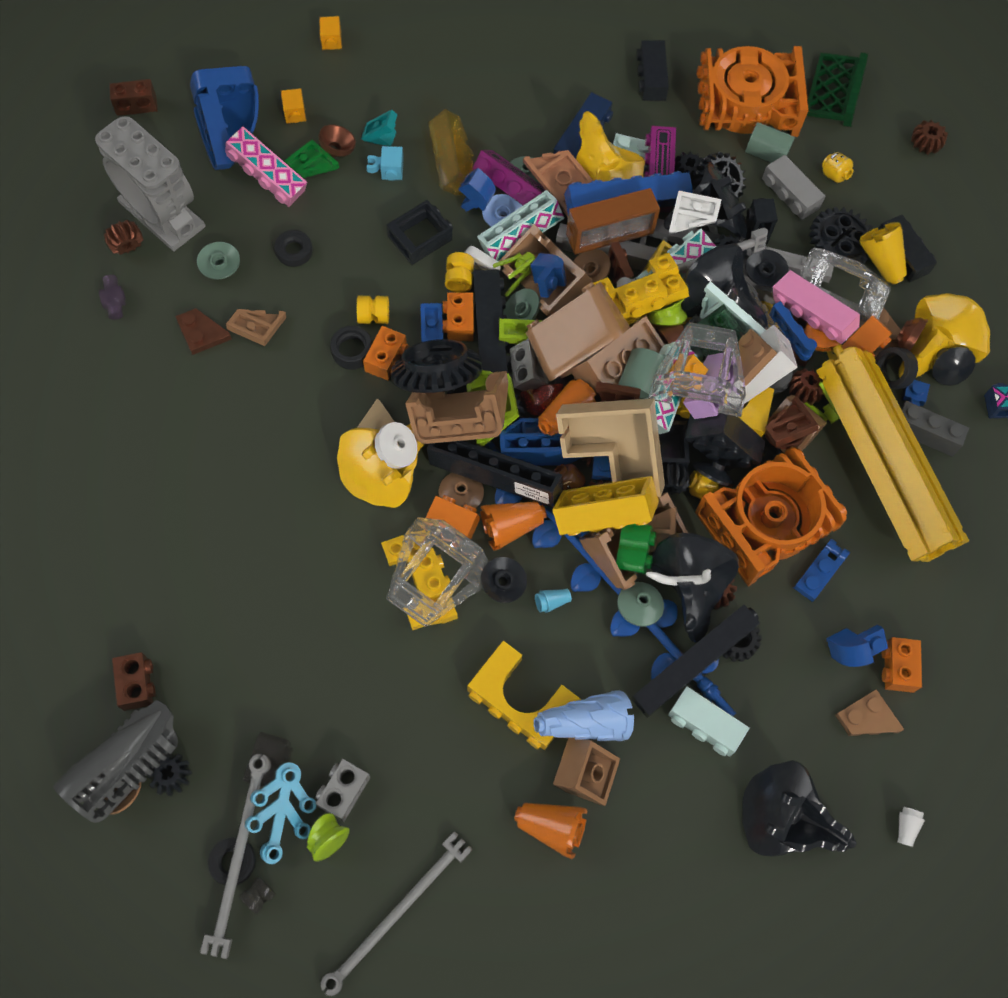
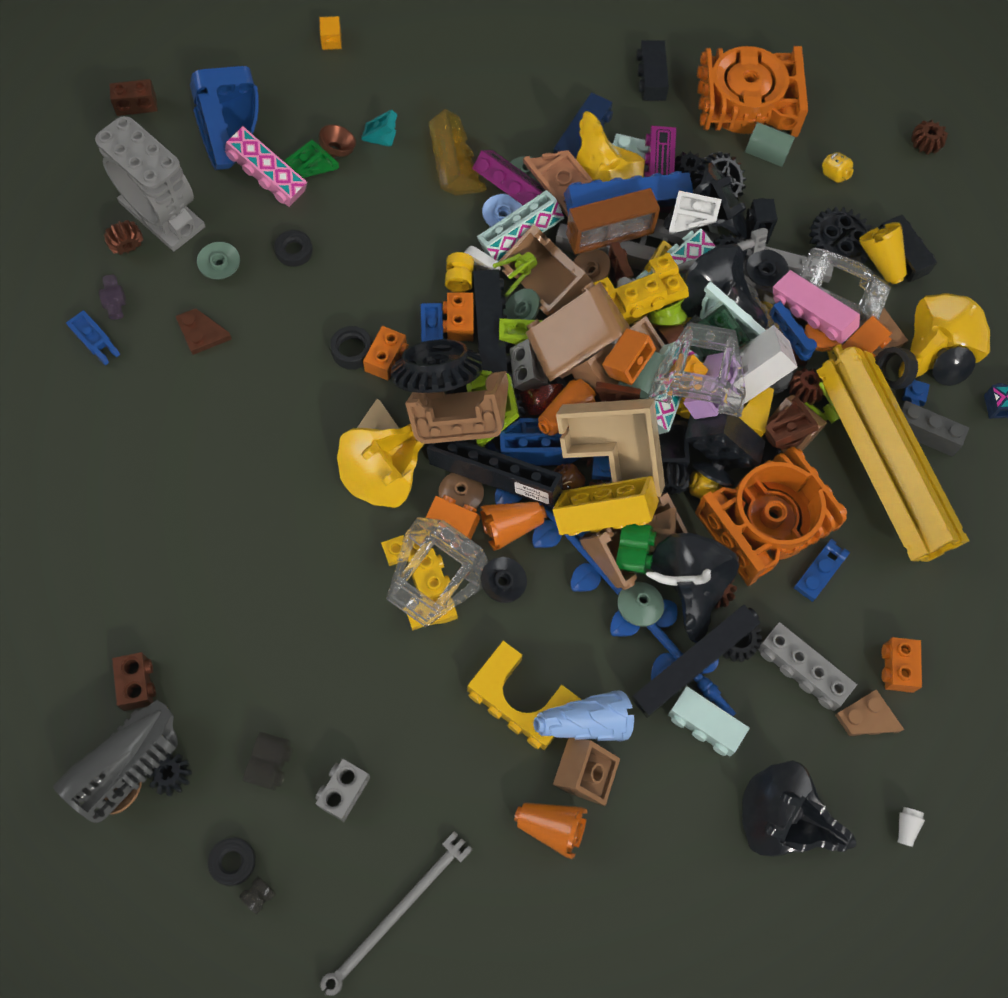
(91, 336): none -> blue hinge
(218, 937): light grey hinge -> none
(255, 324): medium nougat wing -> none
(280, 808): medium azure plant -> none
(293, 105): light orange brick -> none
(326, 837): lime piece -> none
(372, 309): yellow wheel -> none
(388, 449): white plate -> none
(390, 163): medium azure brick -> none
(425, 210): black window -> none
(477, 189): blue brick -> none
(549, 273): blue brick -> none
(551, 599): medium azure cone -> none
(629, 356): none -> orange brick
(754, 354): medium nougat wing -> none
(793, 187): light grey brick -> none
(806, 667): none -> light grey brick
(853, 85): dark green fence -> none
(856, 649): blue brick -> none
(911, 332): copper piece -> none

